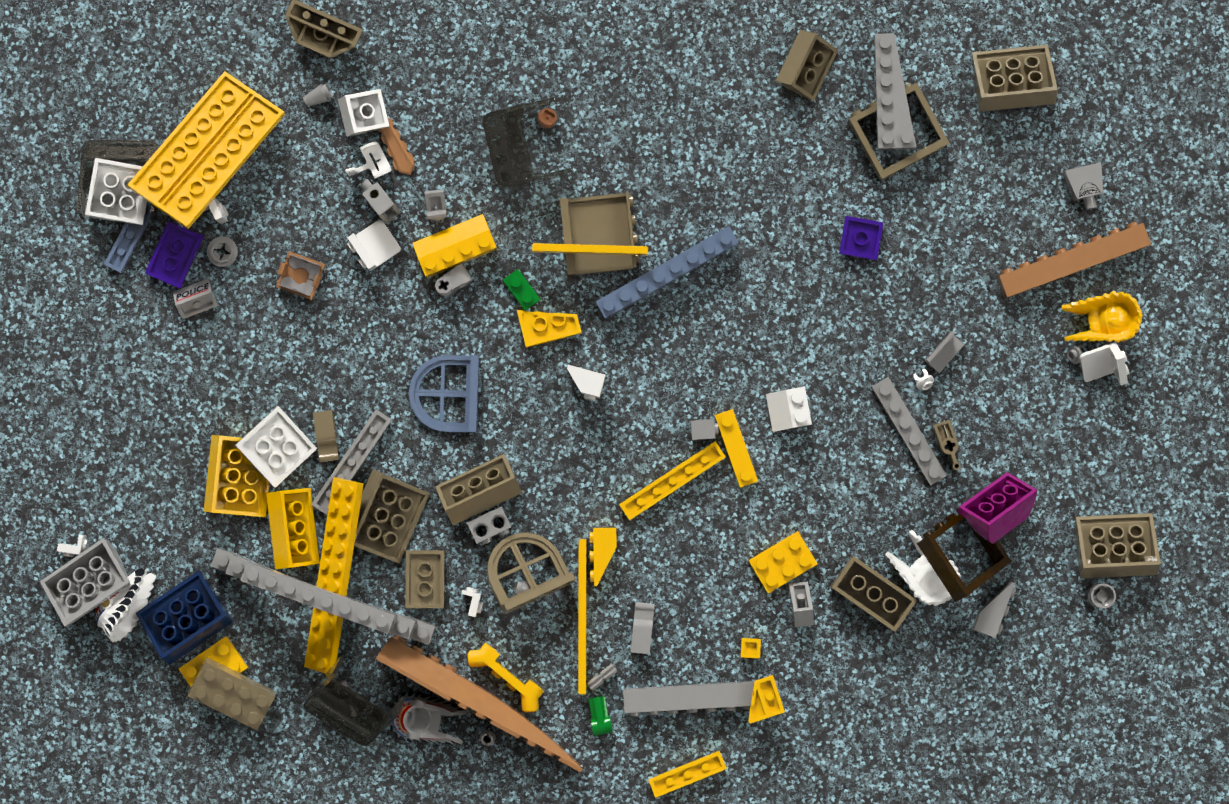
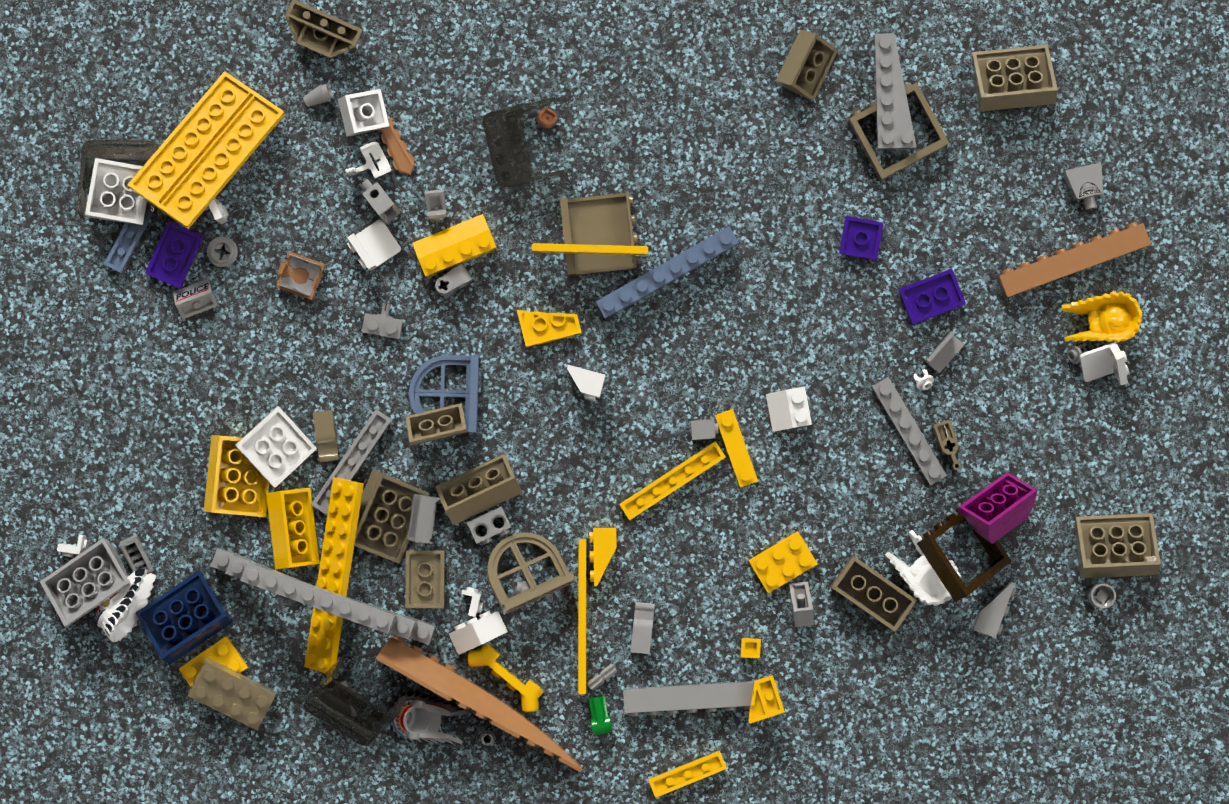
(142, 553): none -> light grey slope
(382, 324): none -> light grey plate
(422, 519): none -> light grey window
(436, 424): none -> dark tan slope
(477, 631): none -> white brick
(521, 290): green plate -> none
(932, 296): none -> dark purple plate

